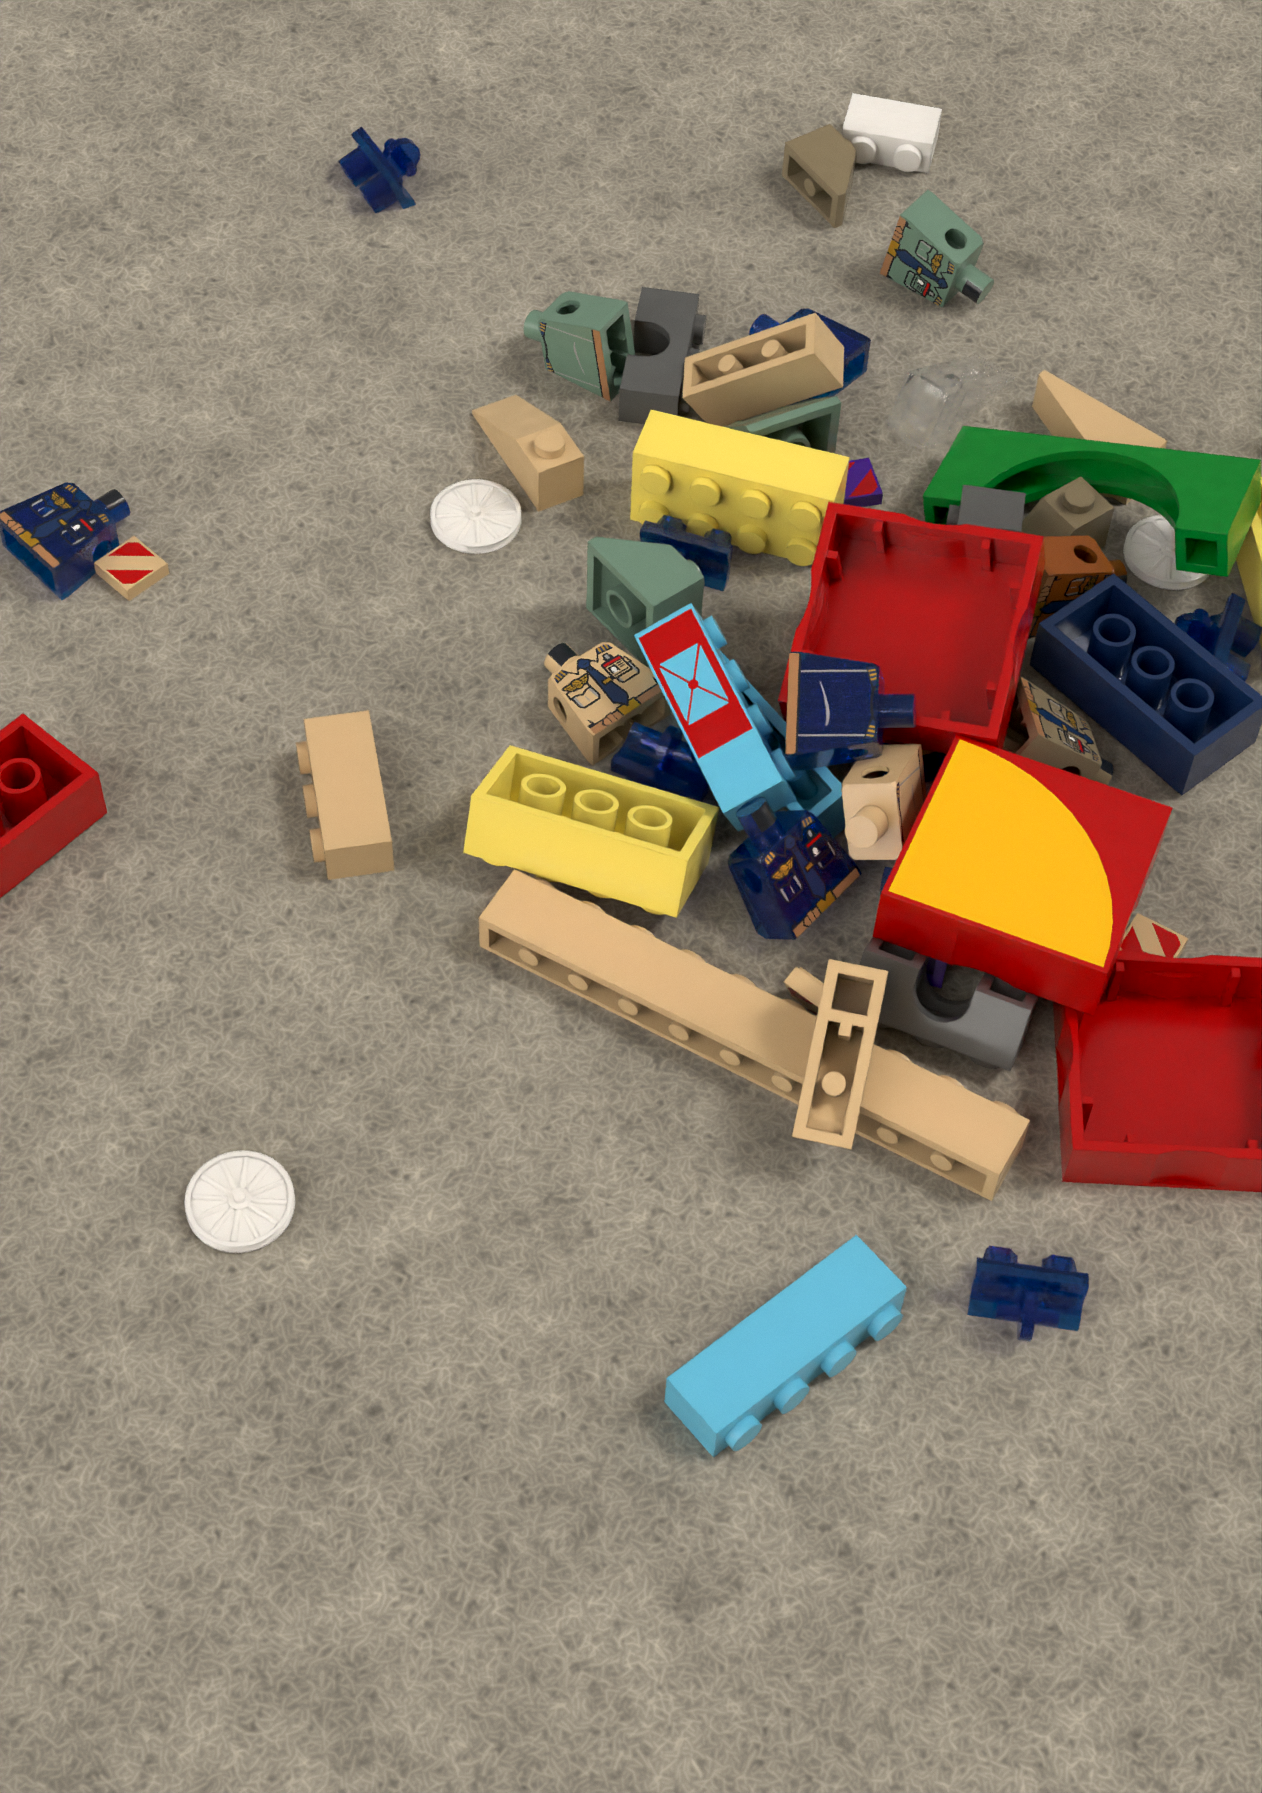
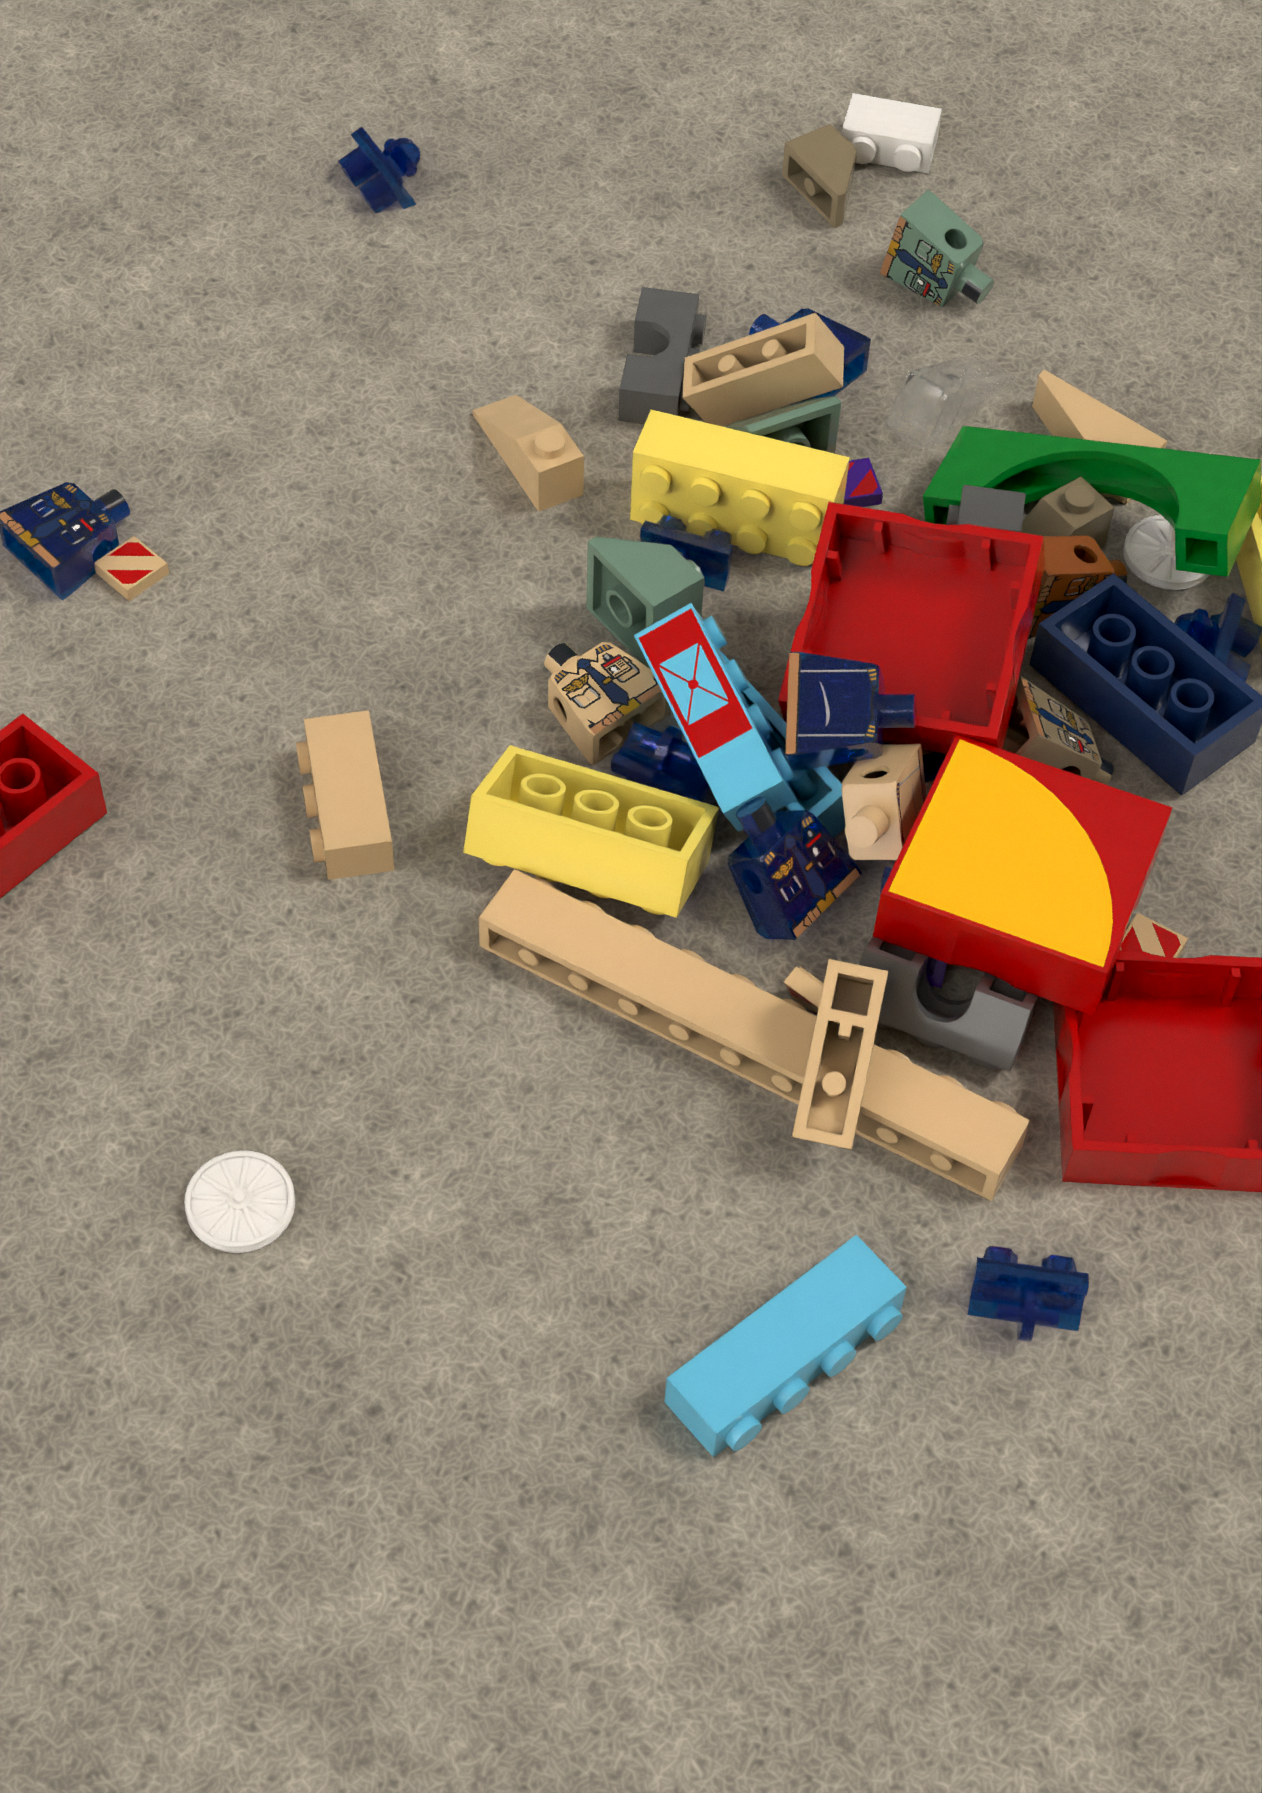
(475, 516): white wheel -> none
(584, 340): sand green torso -> none

